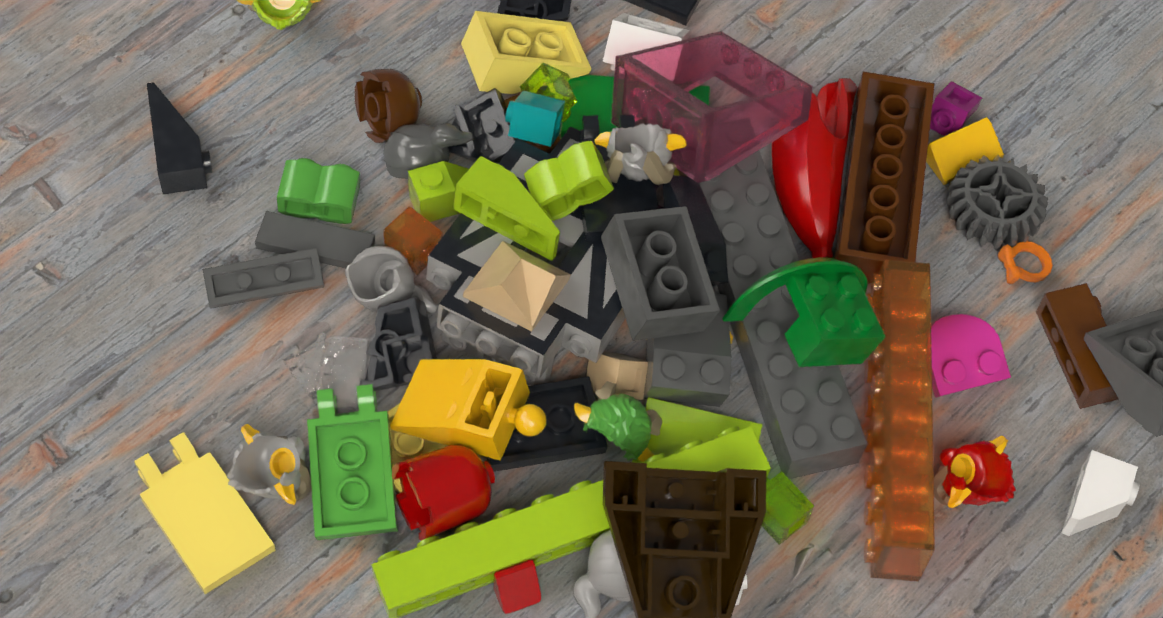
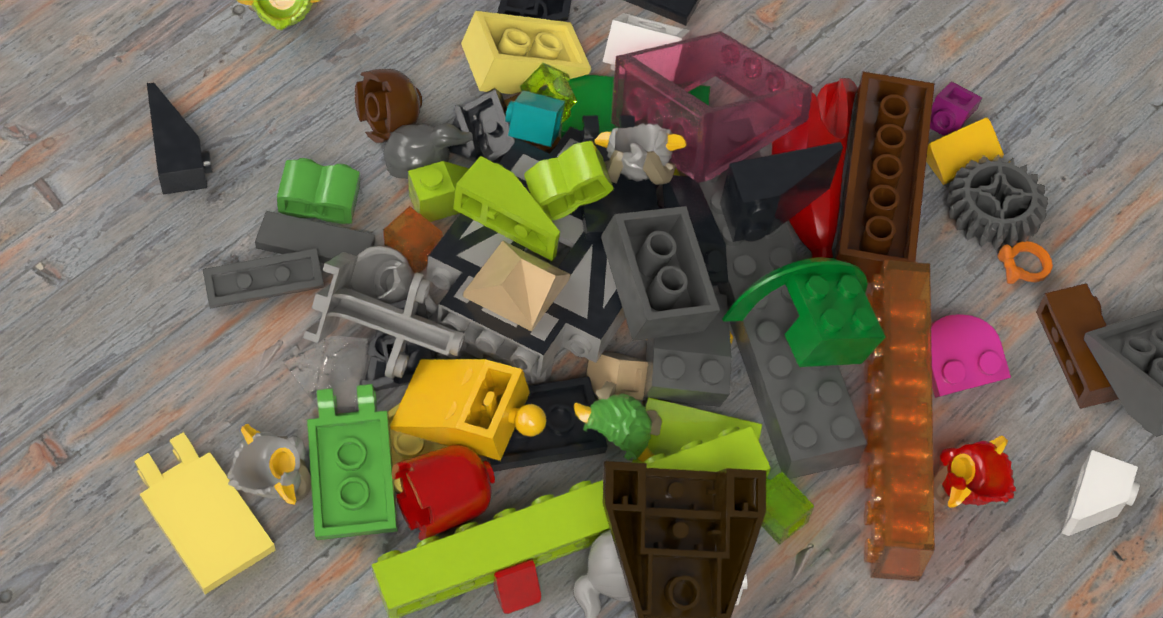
(340, 301): none -> light grey piece
(774, 188): none -> black slope

